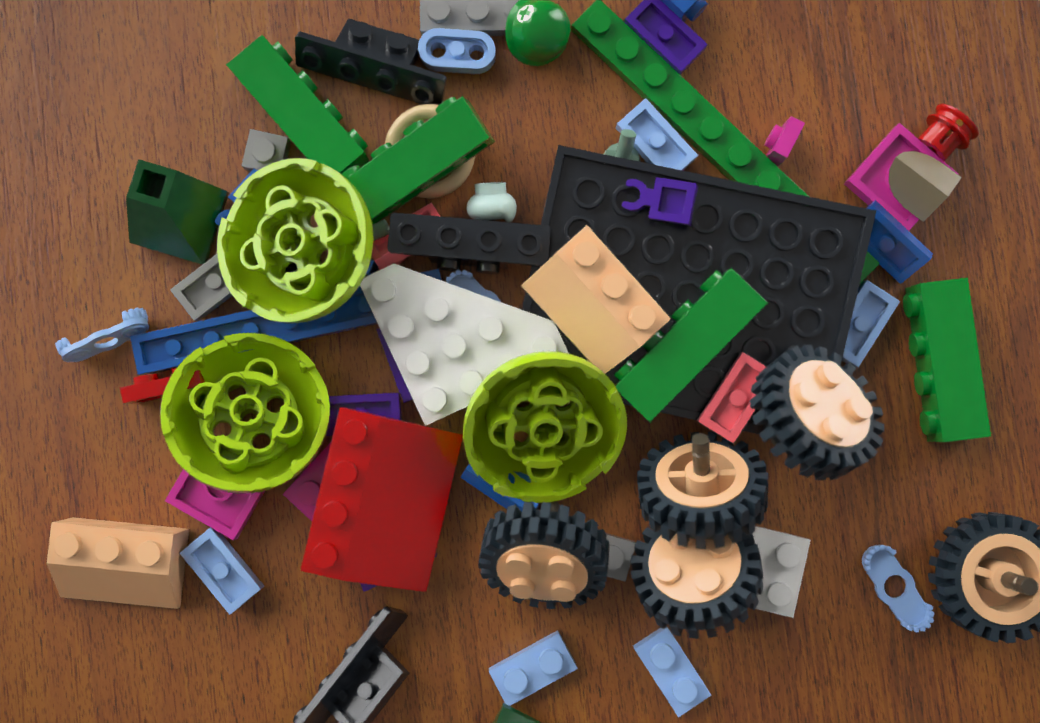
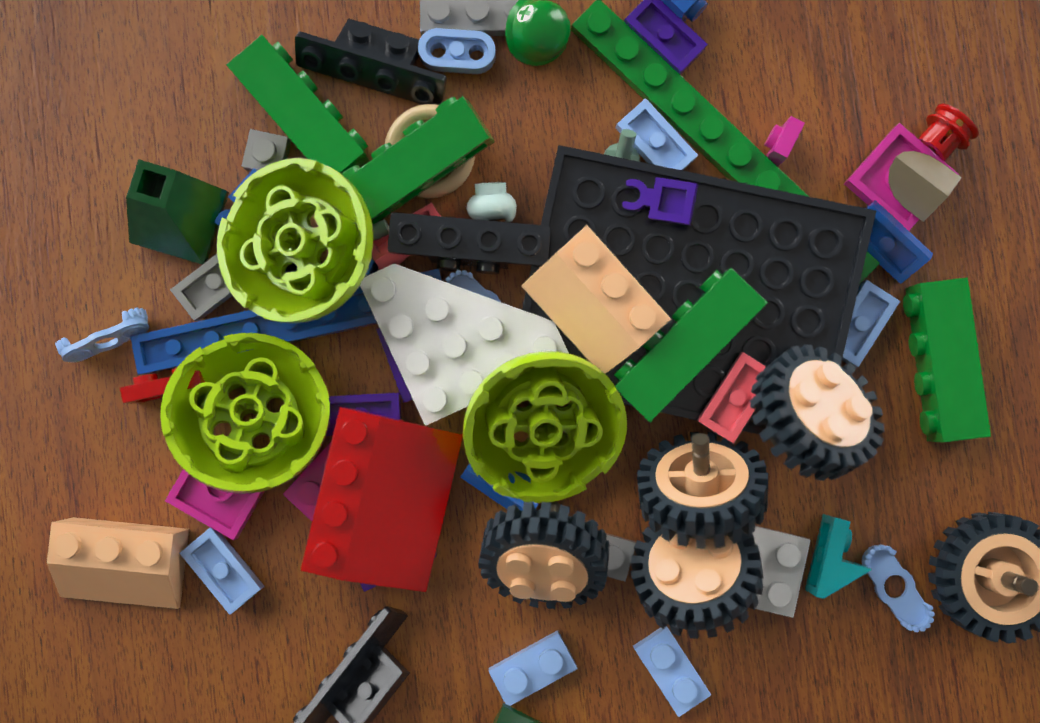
(828, 569): none -> teal slope

